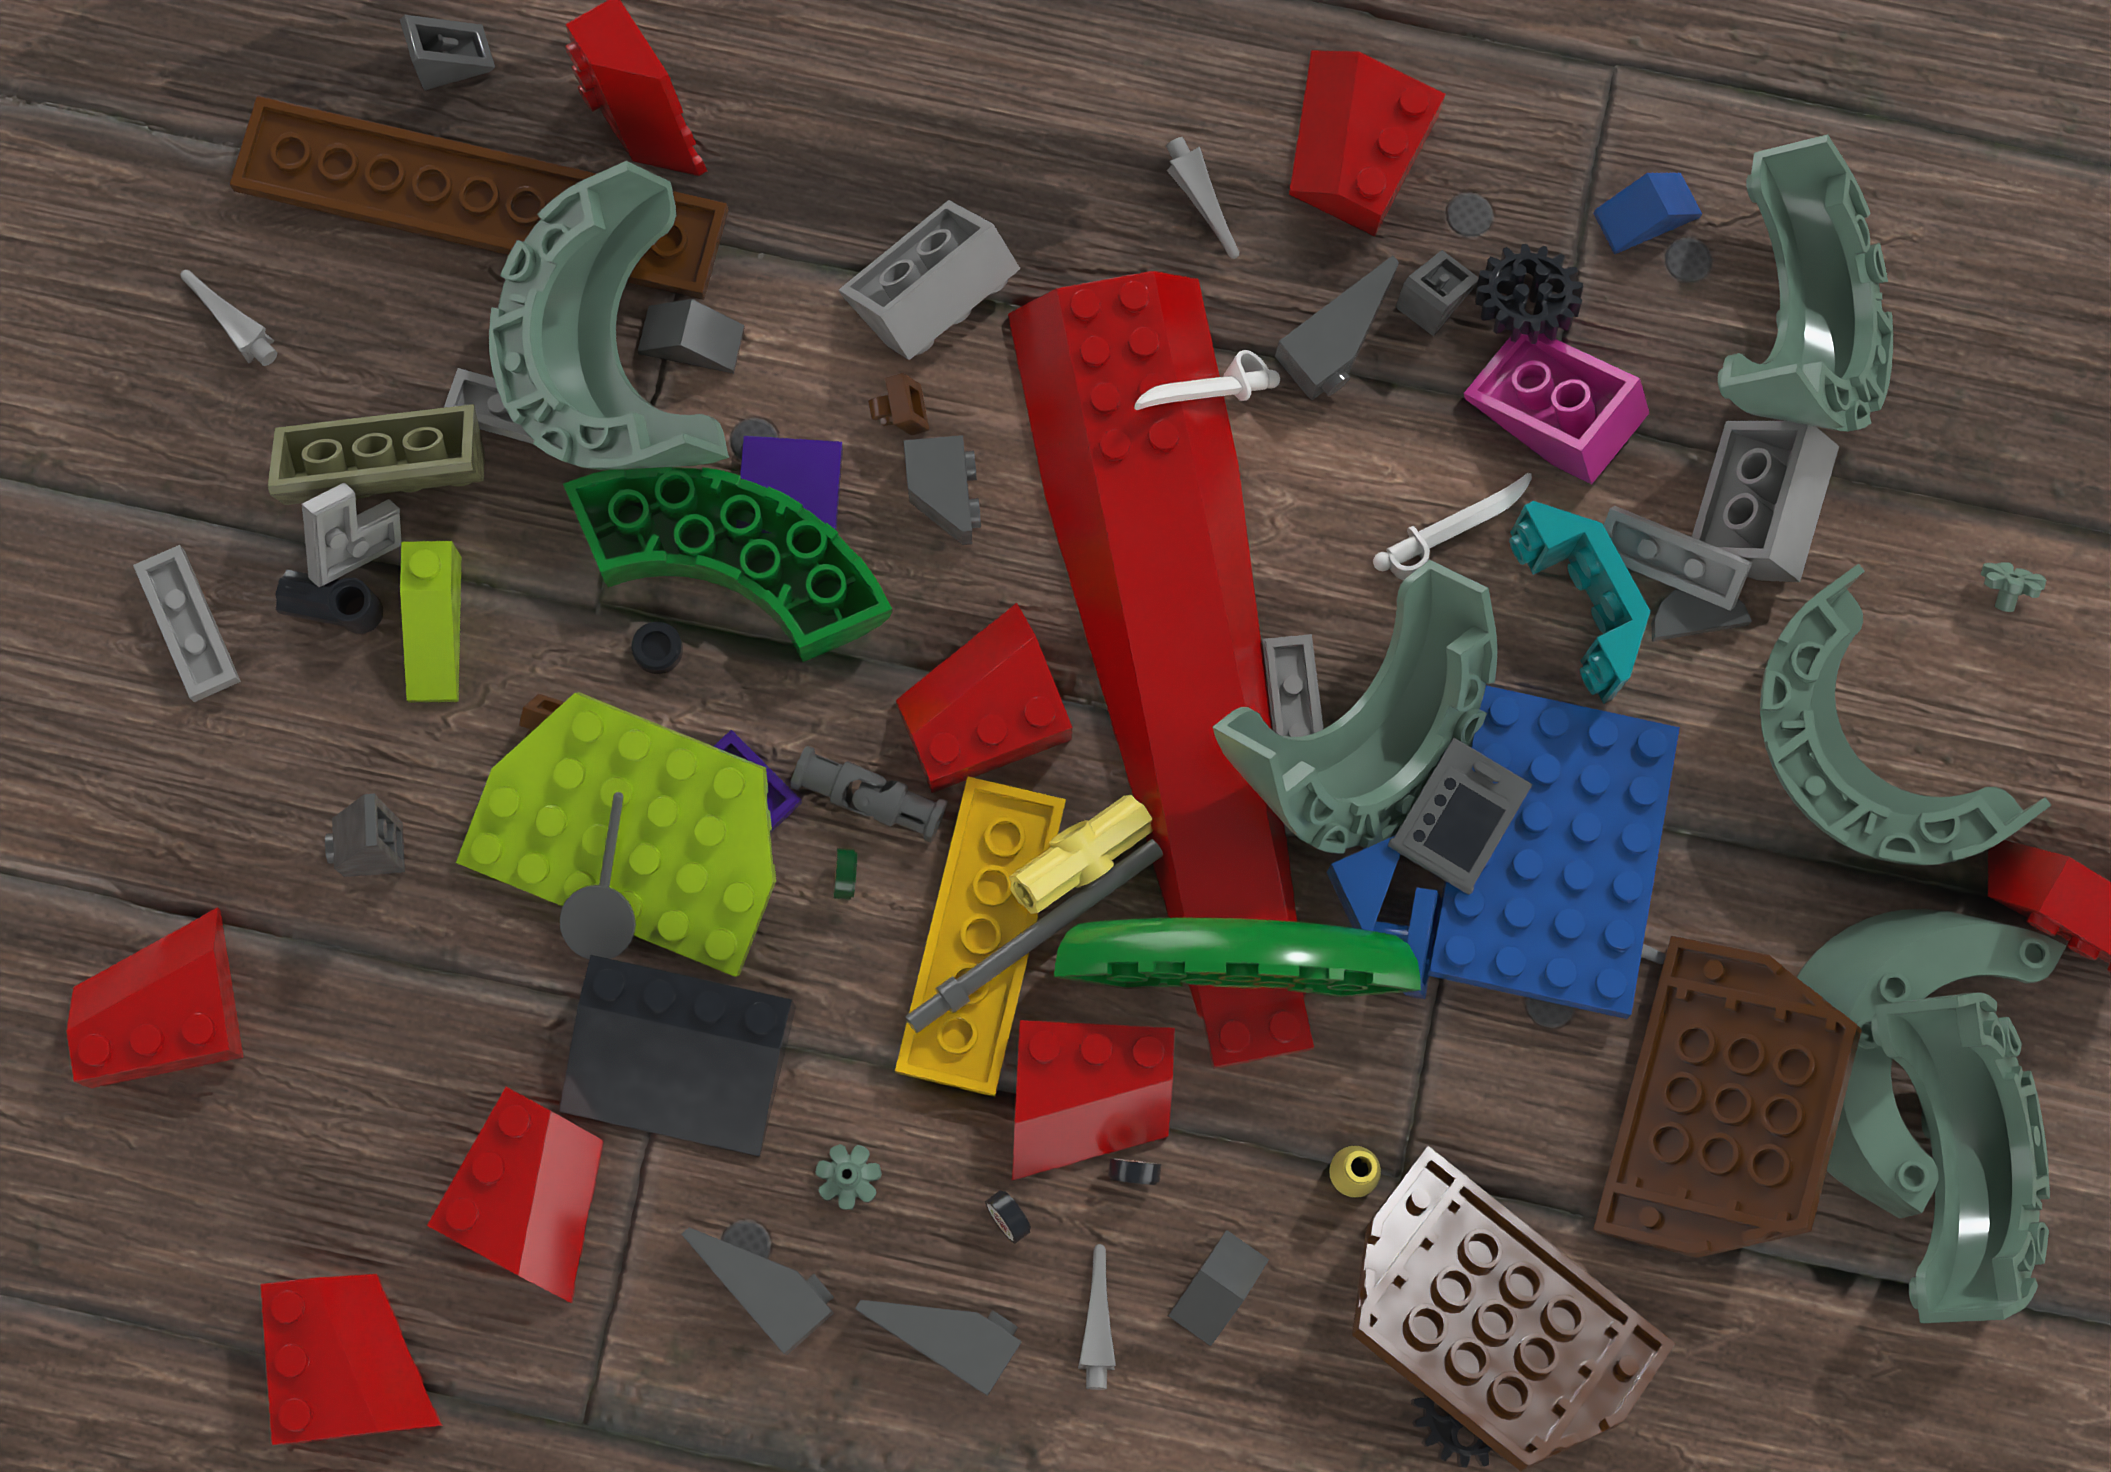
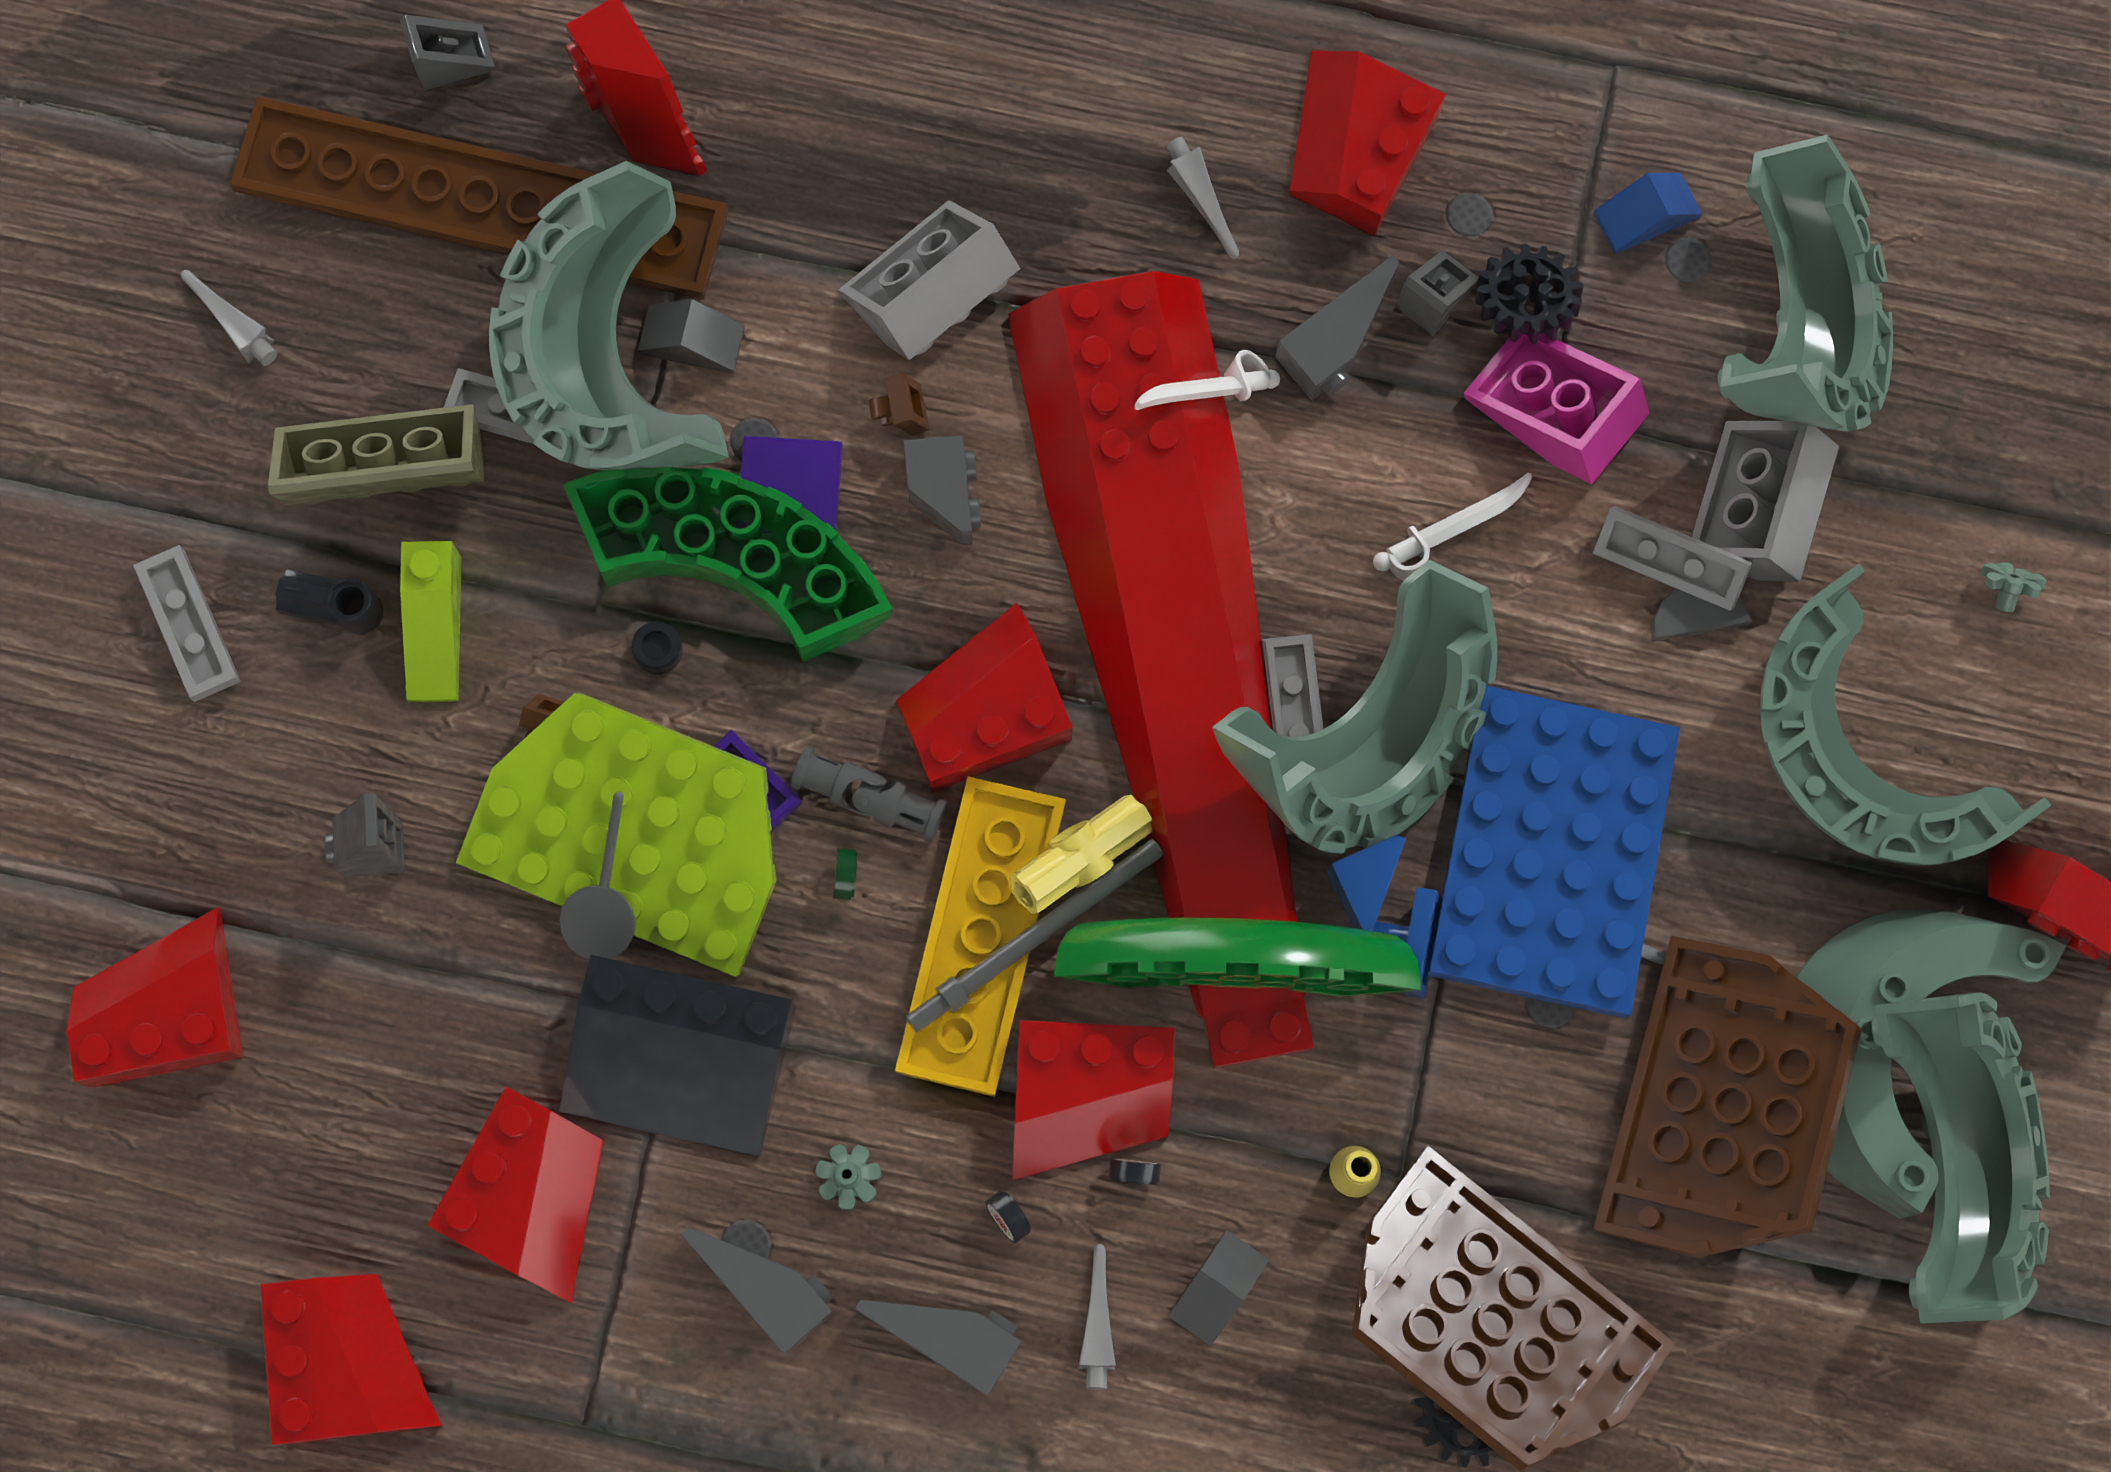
(341, 539): light grey tile -> none
(1460, 816): dark grey container -> none
(1550, 535): teal slope -> none

